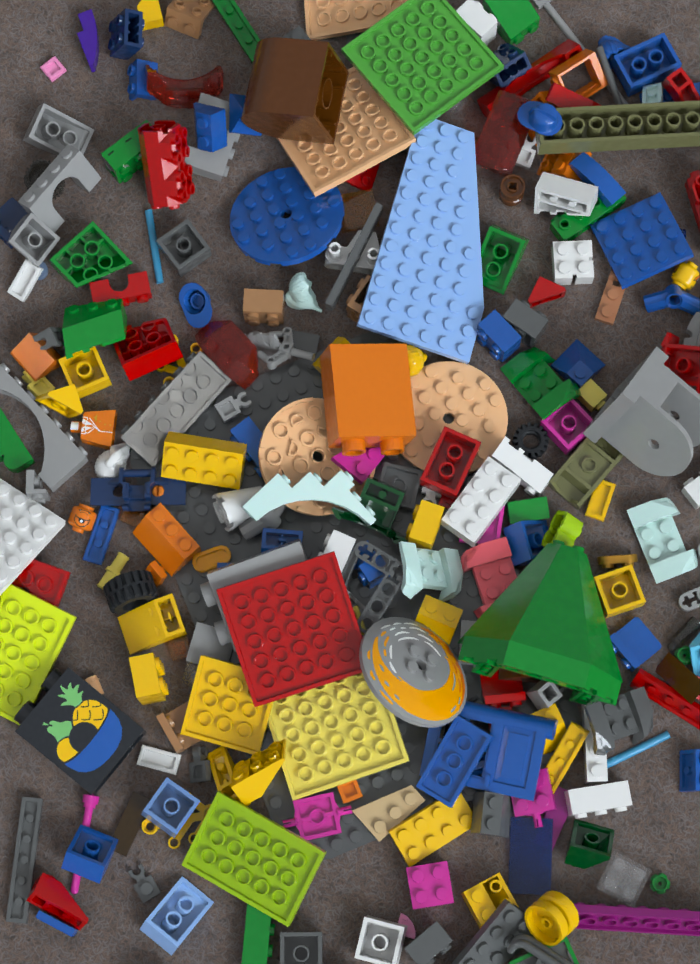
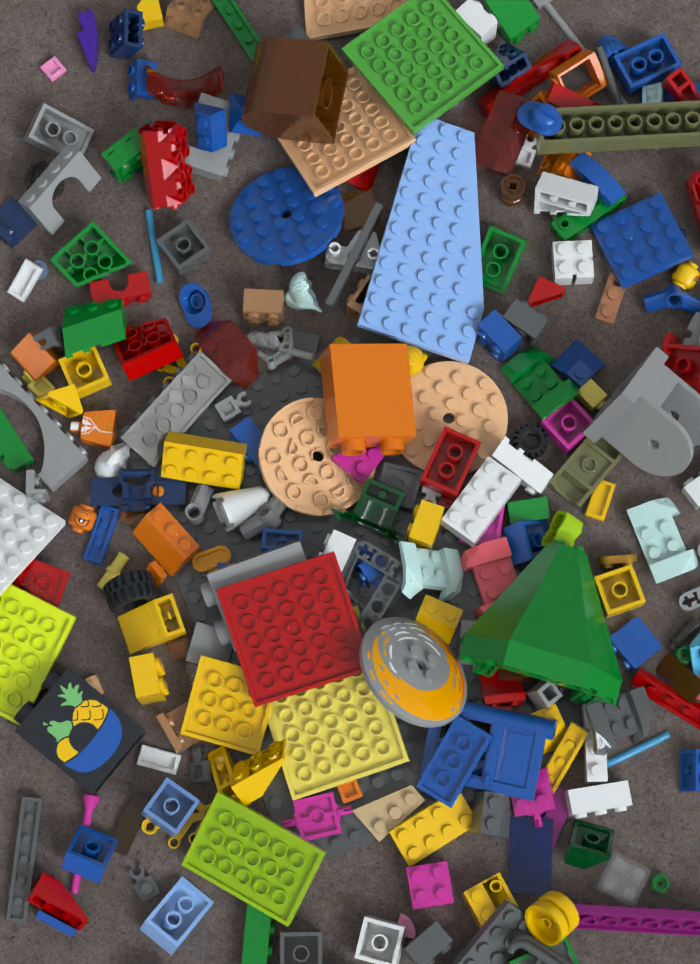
(33, 239): light grey slope -> none
(199, 502): none -> light grey piece
(335, 491): light aqua arch -> none

